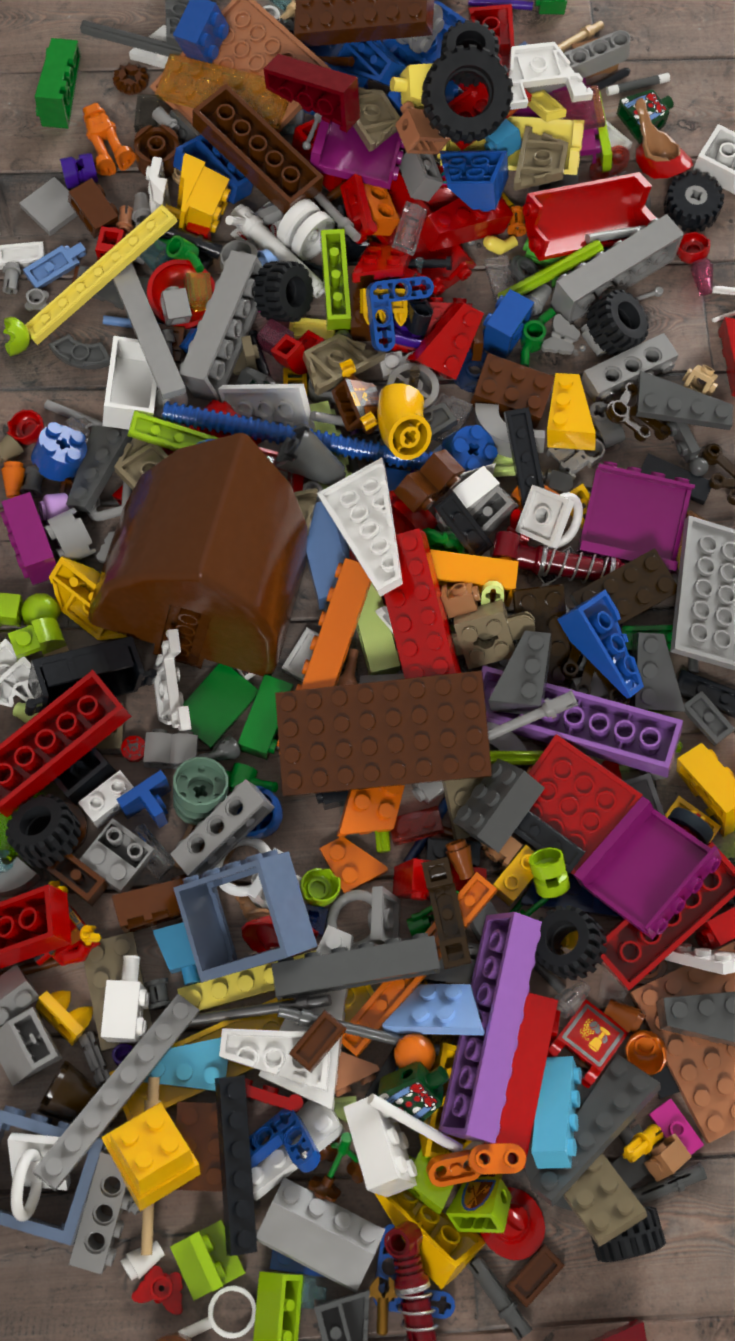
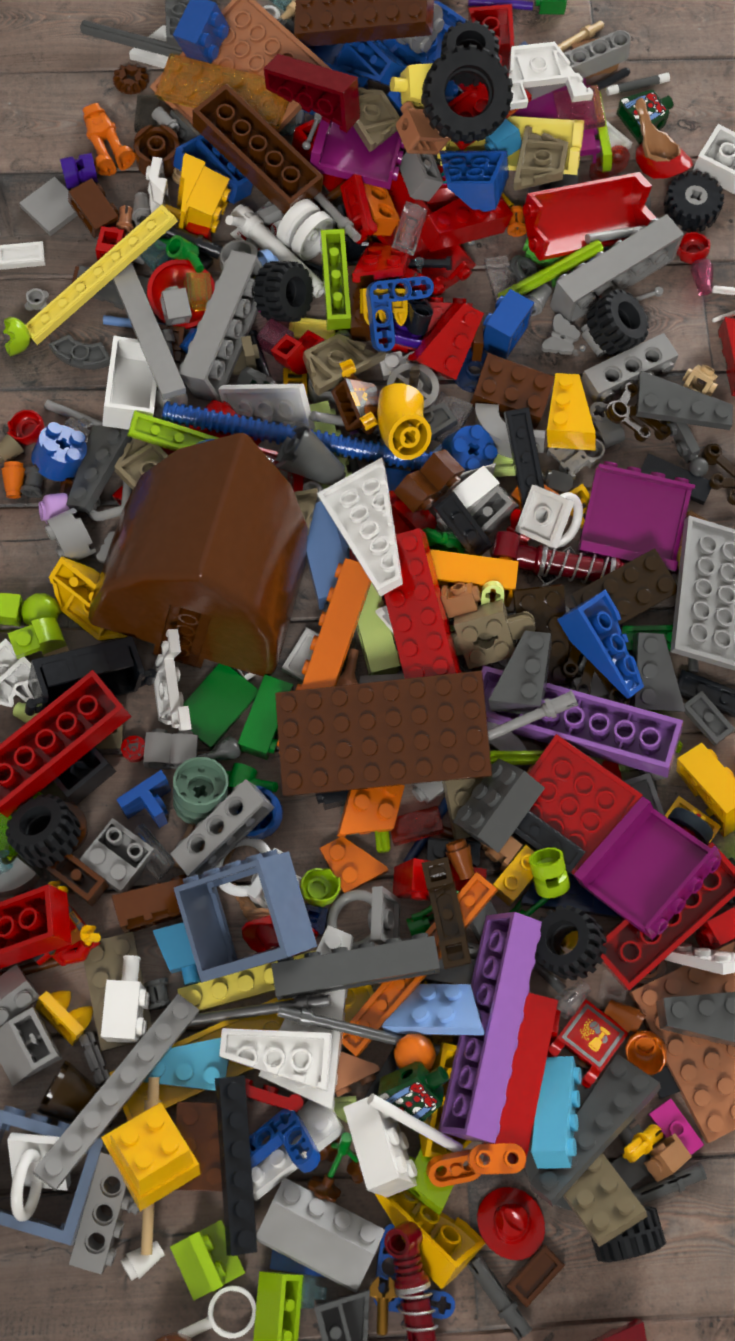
(11, 274): light grey pin -> none
(28, 538): magenta brick -> none
(54, 265): medium blue hinge -> none
(58, 83): green wedge -> none
(102, 803): white brick -> none
(120, 1053): dark purple hinge -> none
(171, 1295): red animal -> none
(317, 1041): reddish brown tile -> none
(338, 61): reddish brown bar -> none
(481, 1205): lime torso -> none
(498, 245): light yellow arm -> none
(537, 329): green piece -> none
(546, 106): light yellow tile -> none

